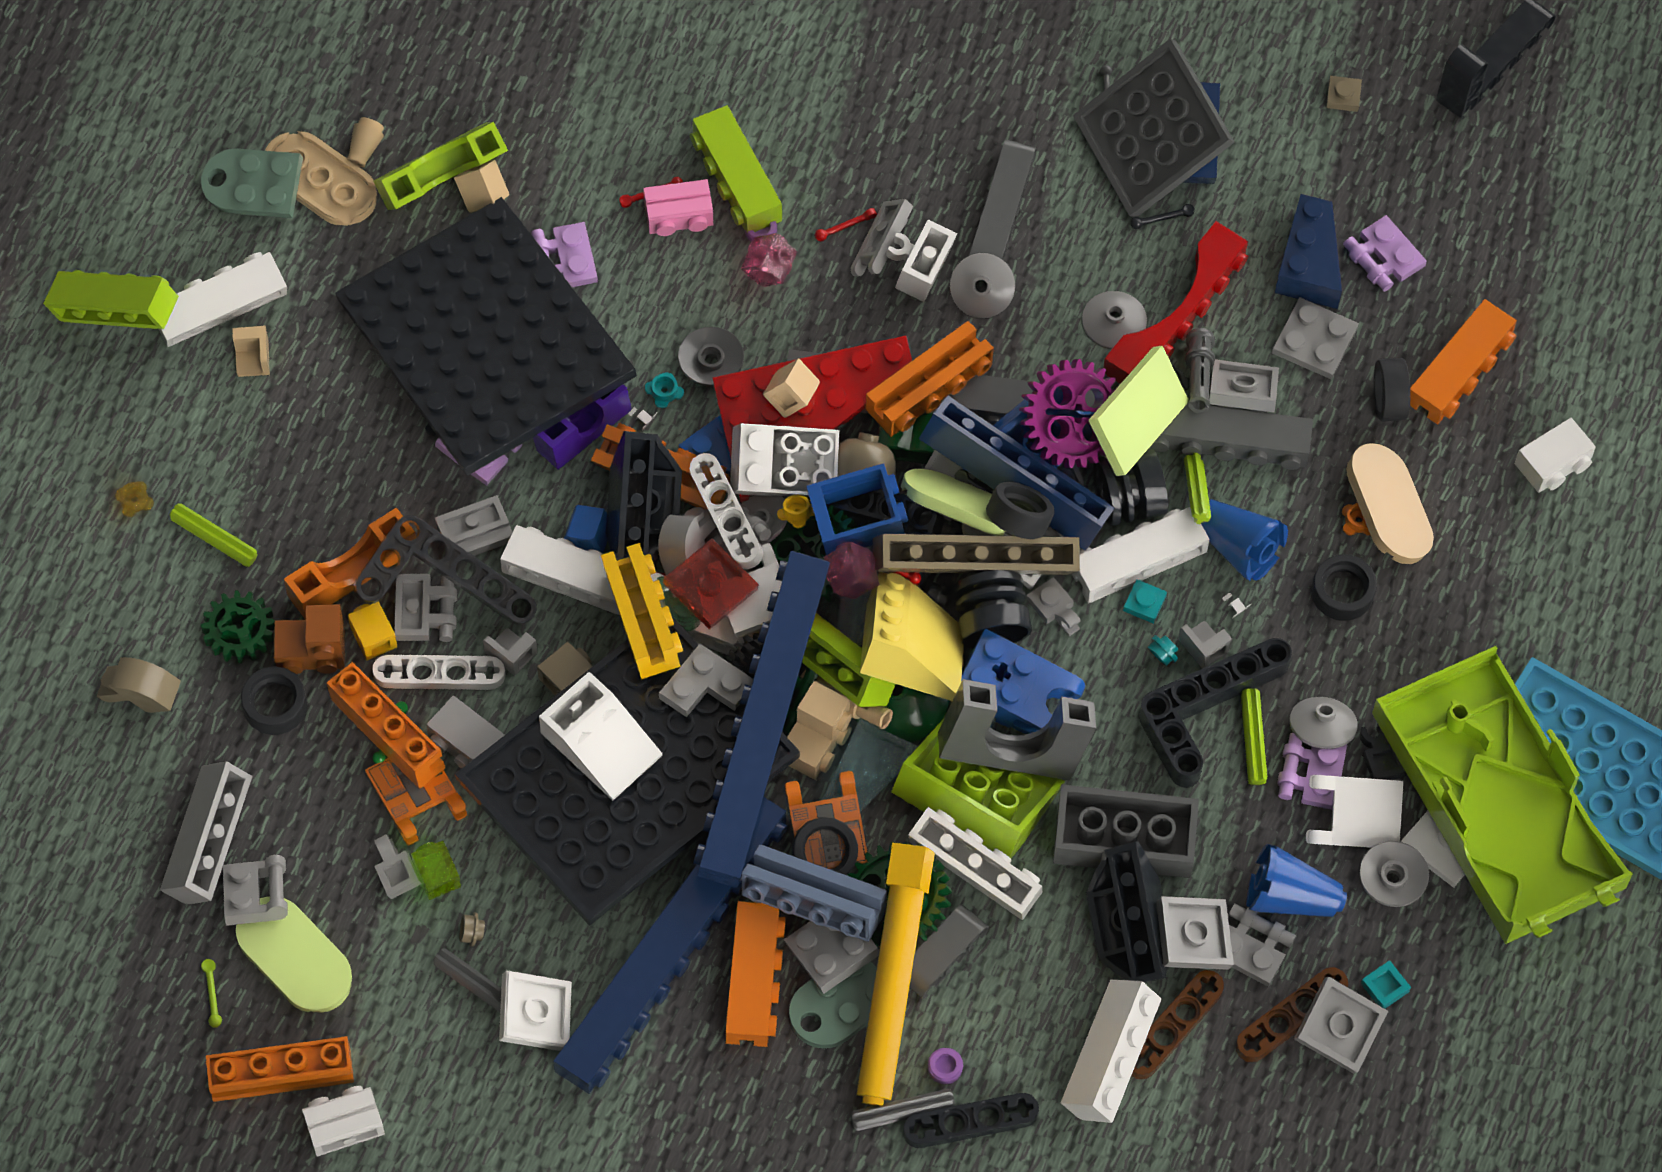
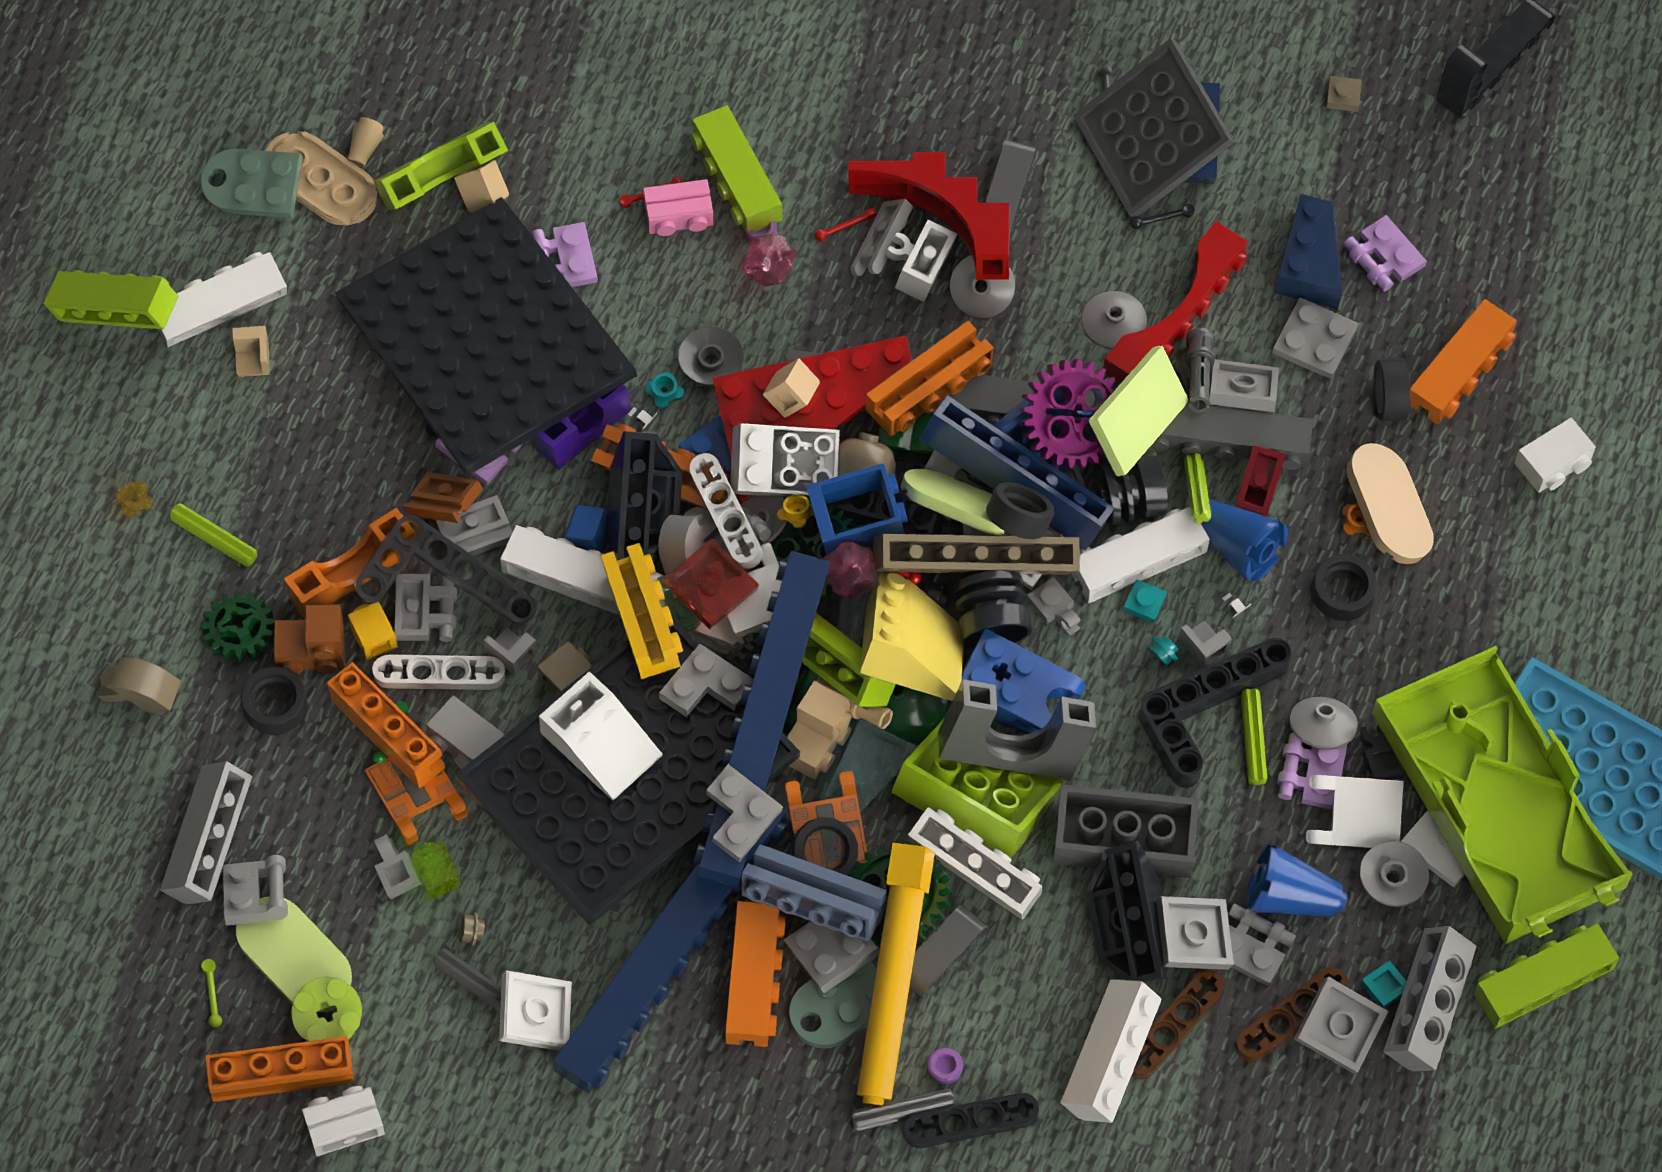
(334, 992): none -> lime plate
(442, 497): none -> dark orange plate
(750, 810): none -> light grey plate
(952, 199): none -> red arch
(1260, 480): none -> dark red slope
(1430, 999): none -> light grey brick
(1545, 975): none -> lime brick

